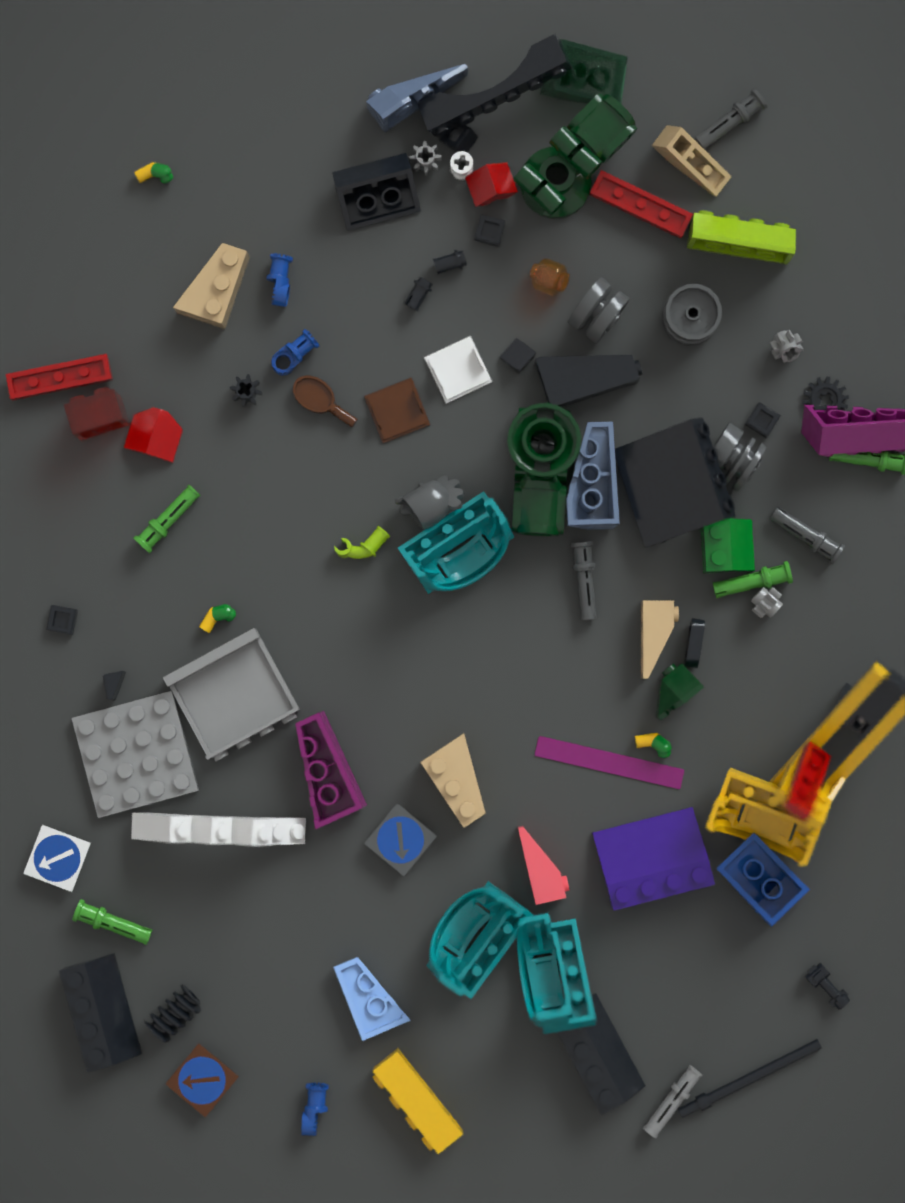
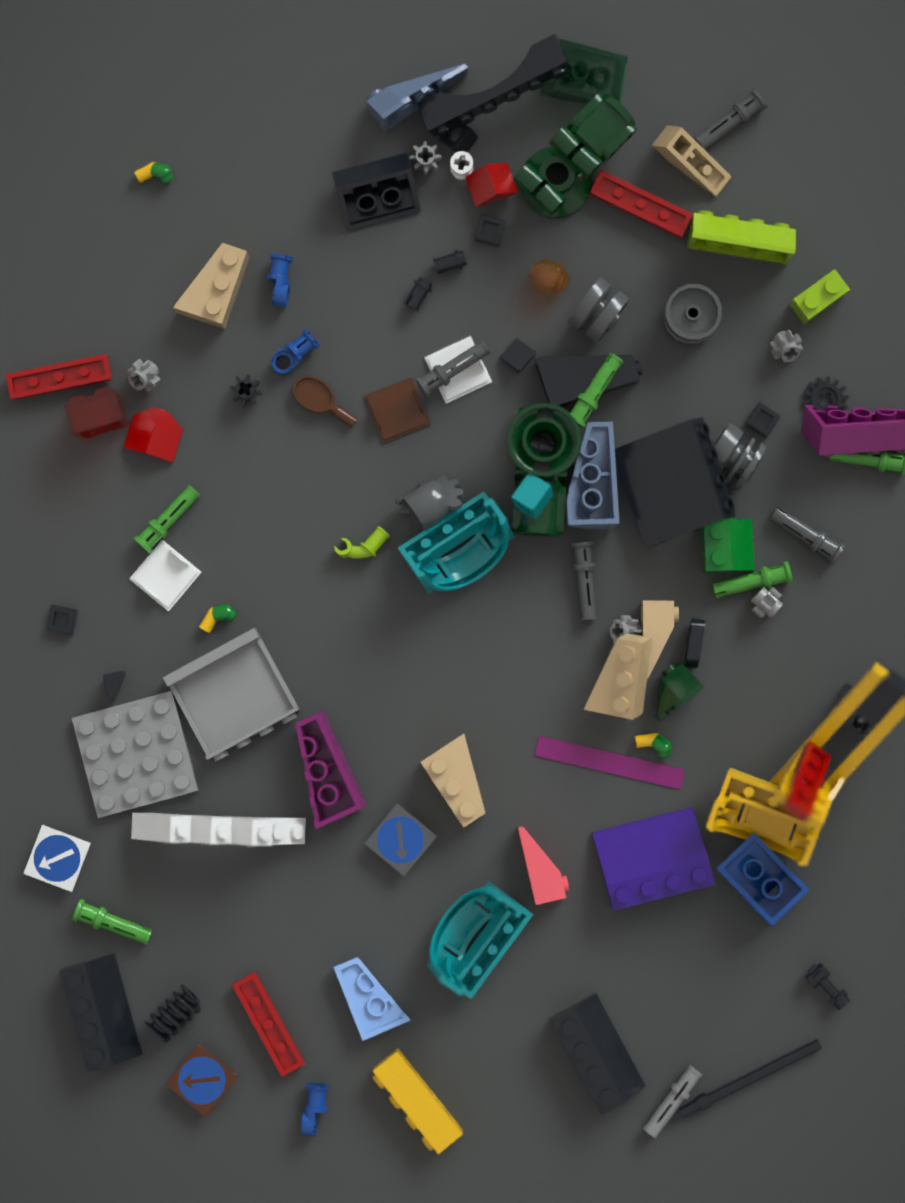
(143, 375): none -> light grey gear
(165, 575): none -> white piece
(268, 1024): none -> red plate
(478, 351): none -> dark grey pin
(532, 496): none -> teal panel
(541, 976): teal piece -> none
(589, 399): none -> bright green pin
(623, 679): none -> tan wedge
(624, 626): none -> light grey gear
(819, 297): none -> lime brick

